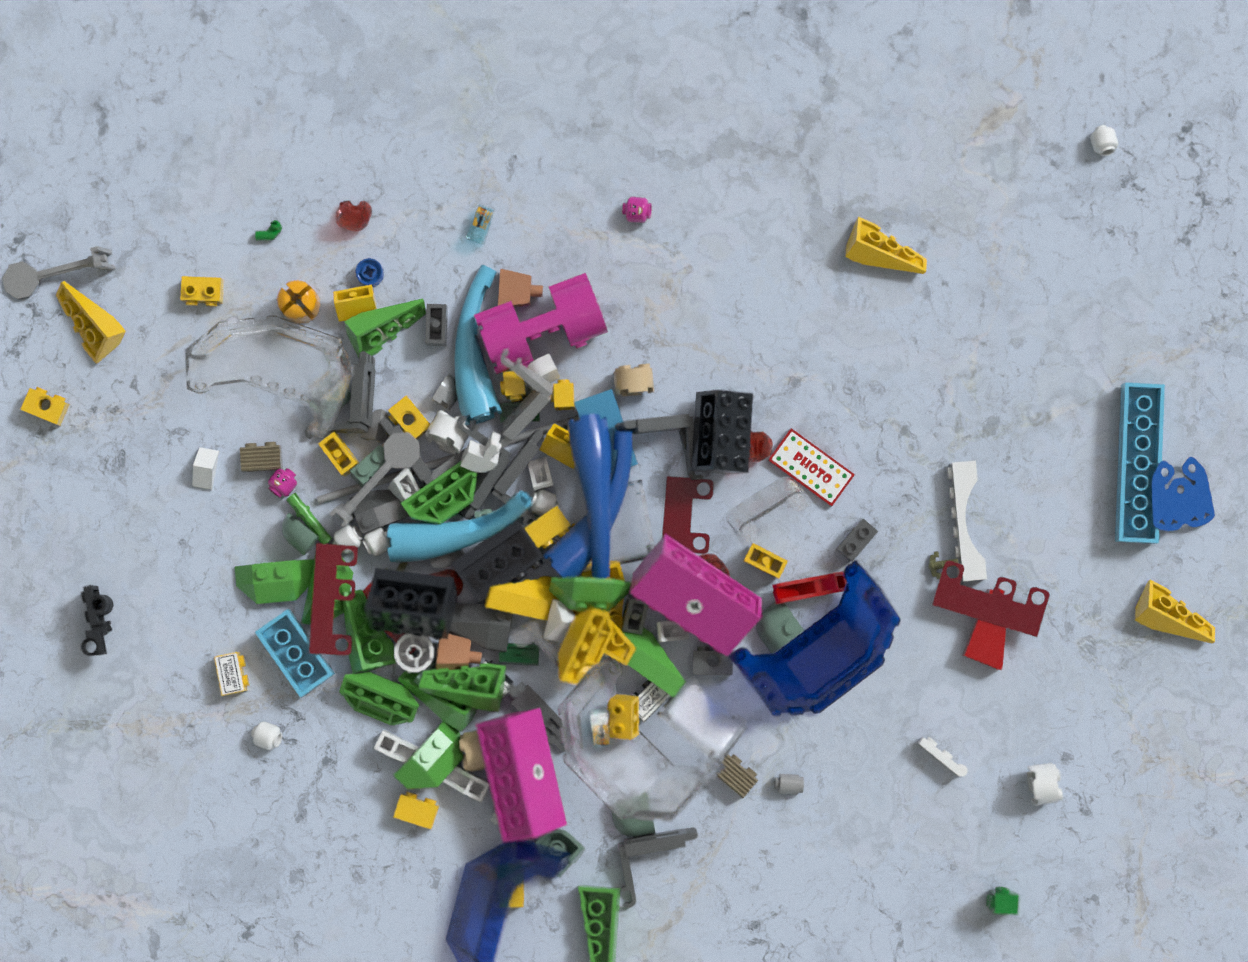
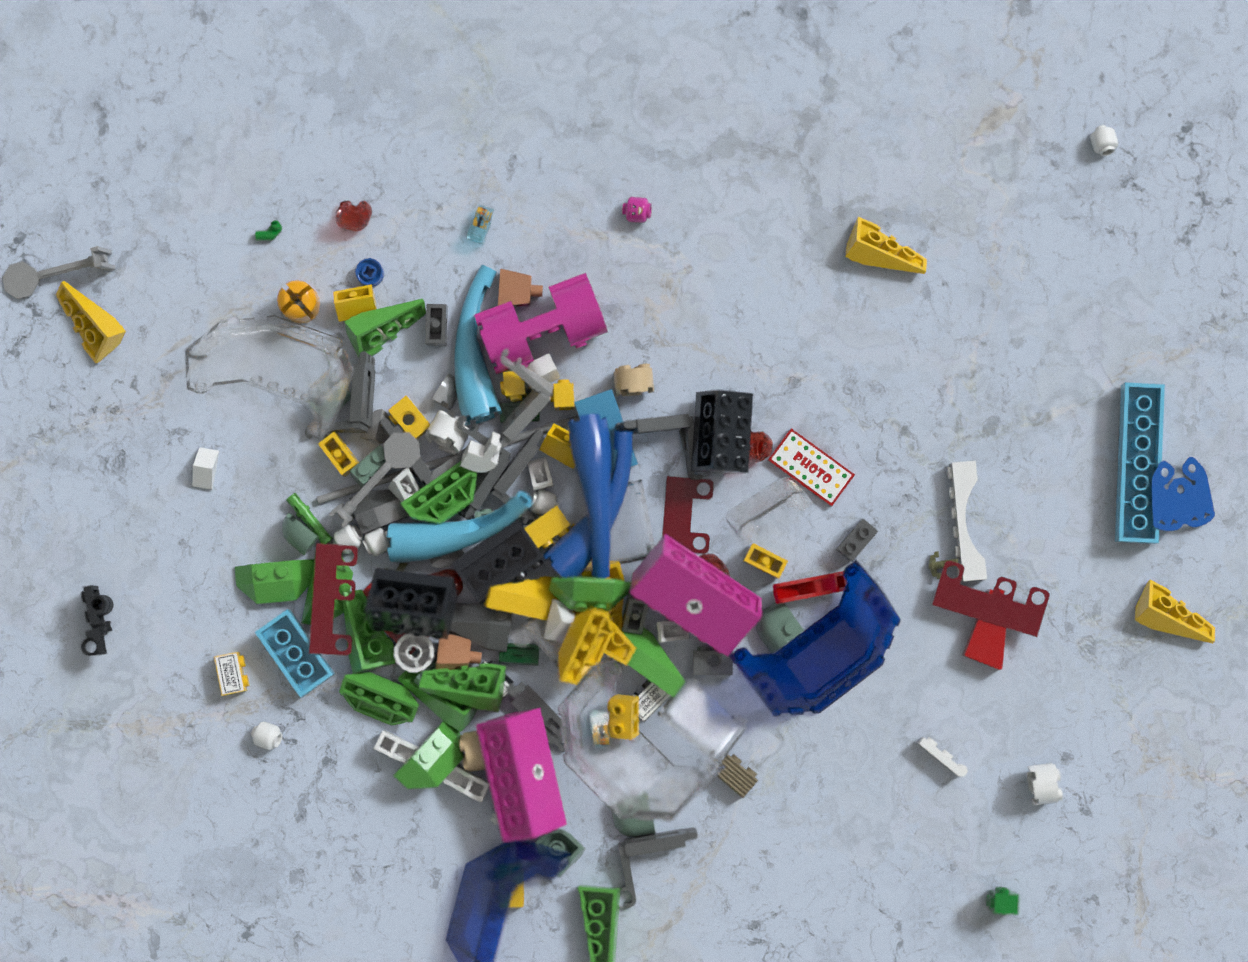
(33, 405): yellow brick -> none
(202, 290): yellow brick -> none
(261, 457): dark tan brick -> none
(282, 482): dark pink head -> none
(416, 810): yellow brick -> none
(789, 784): light grey brick -> none

